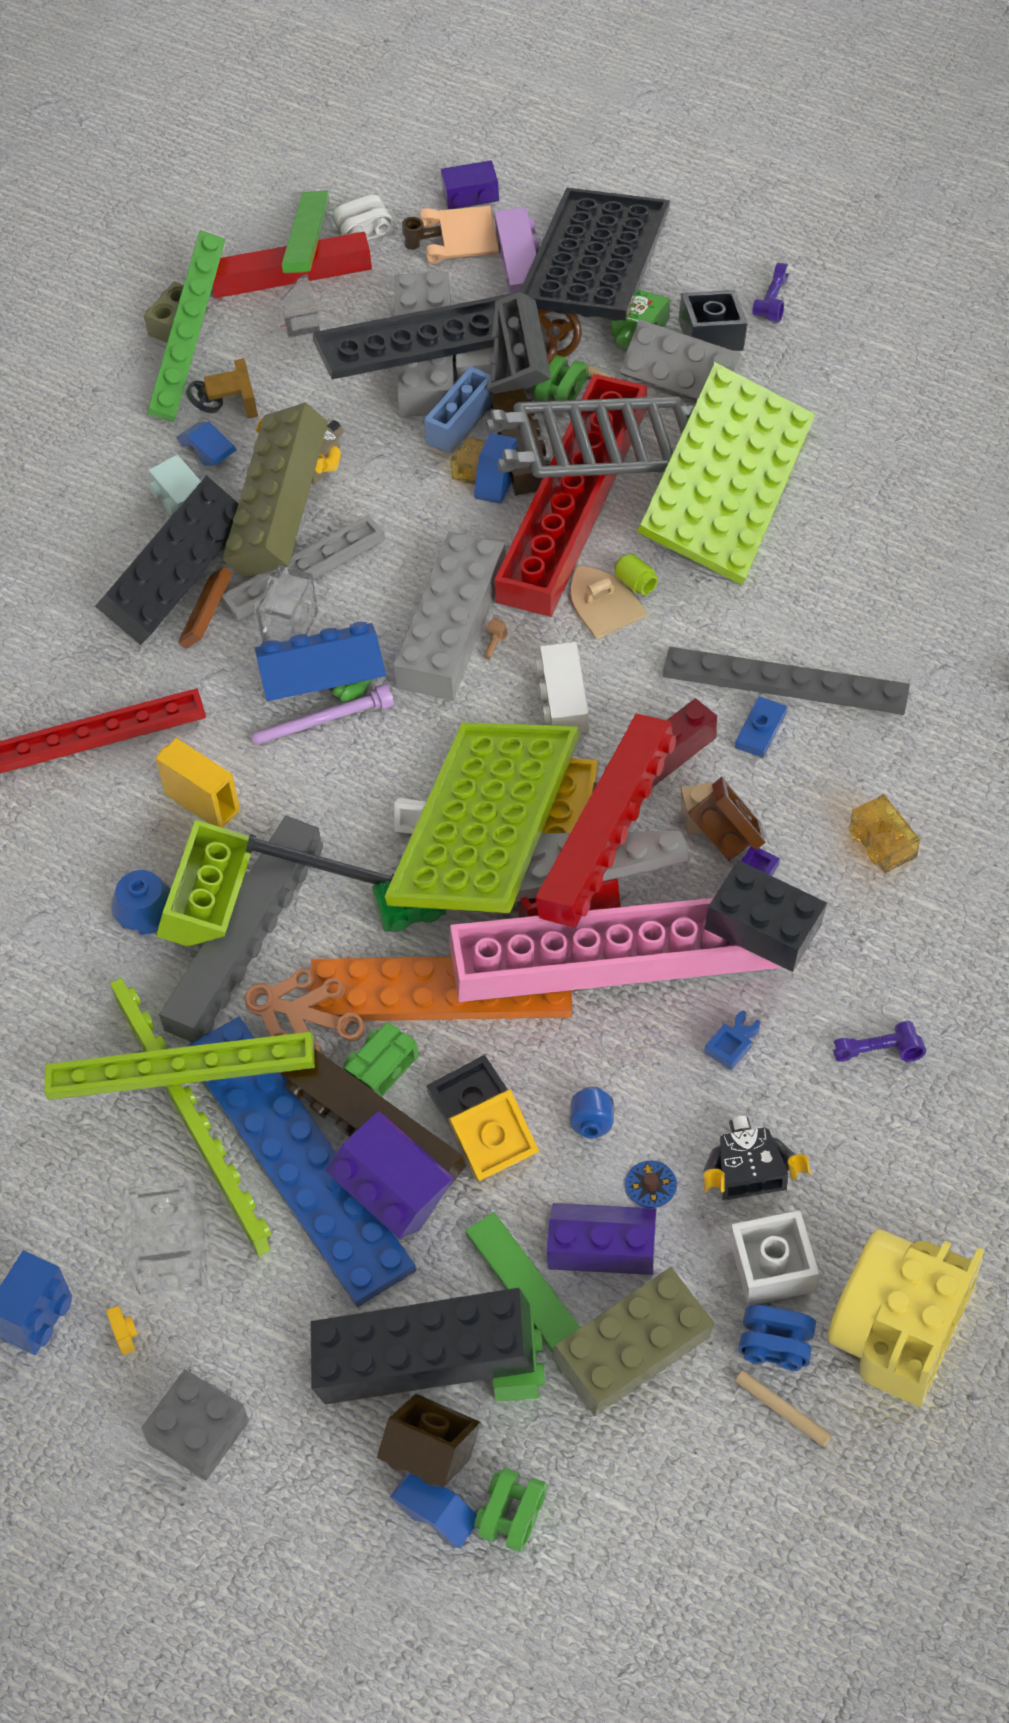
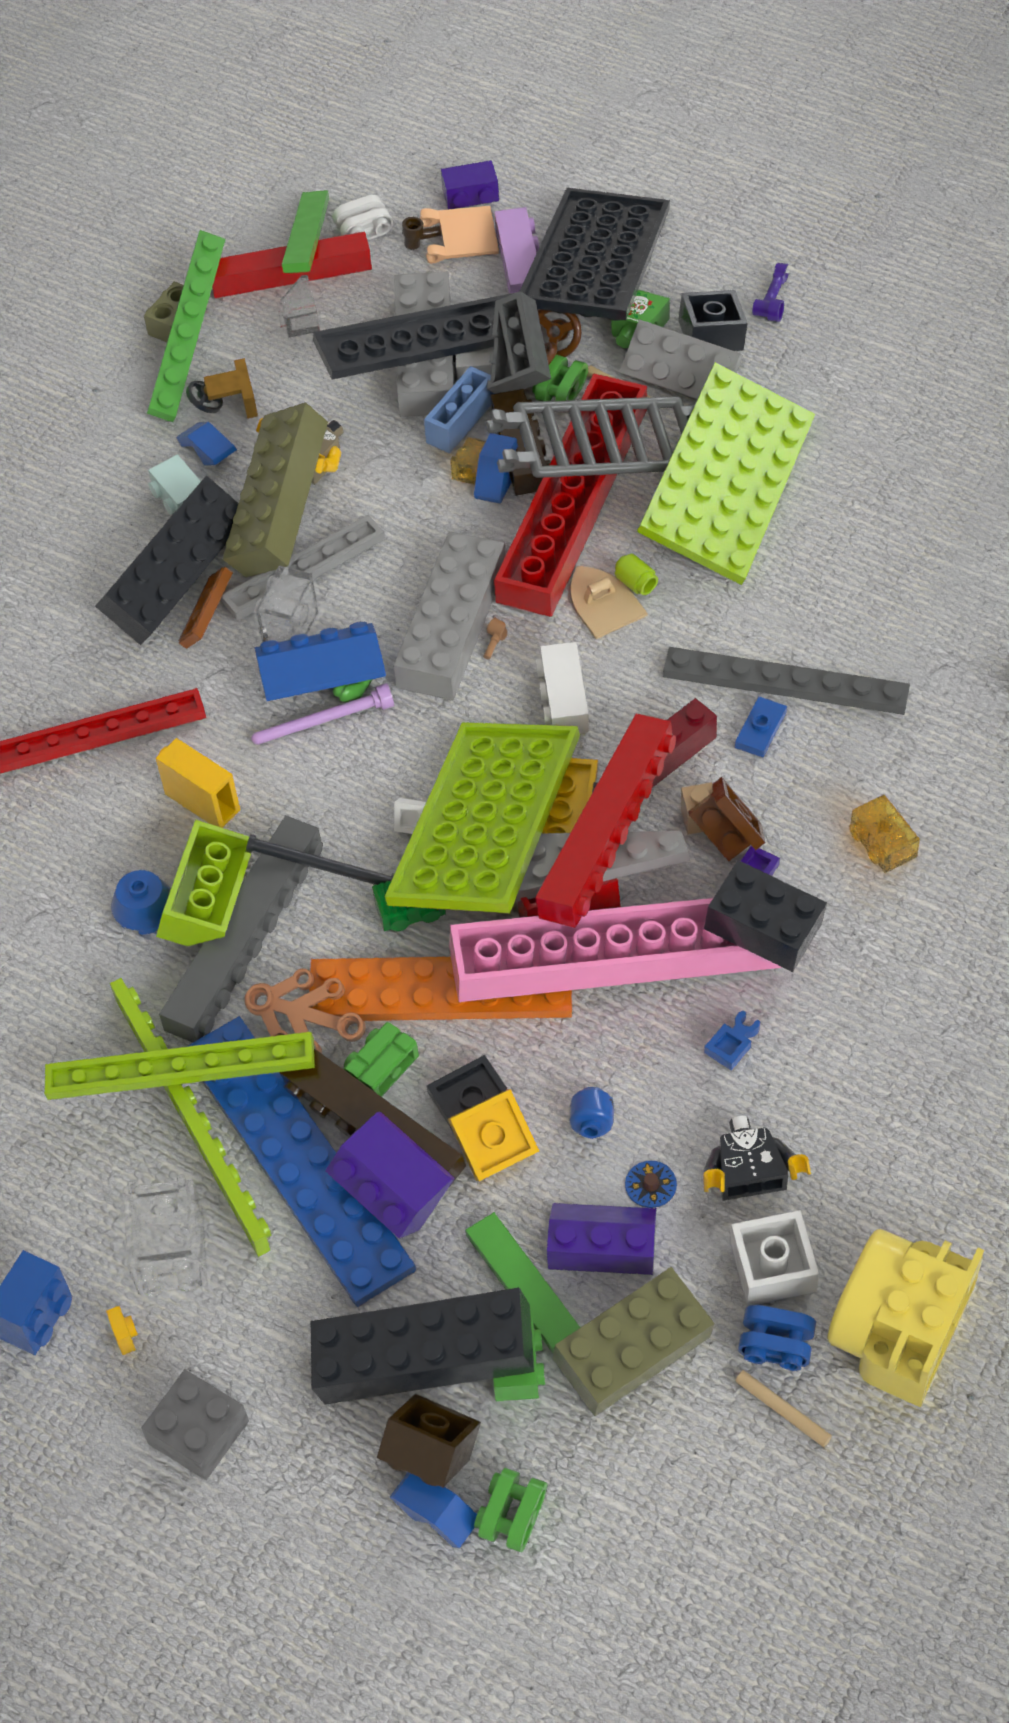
(904, 1040): dark purple brick -> none

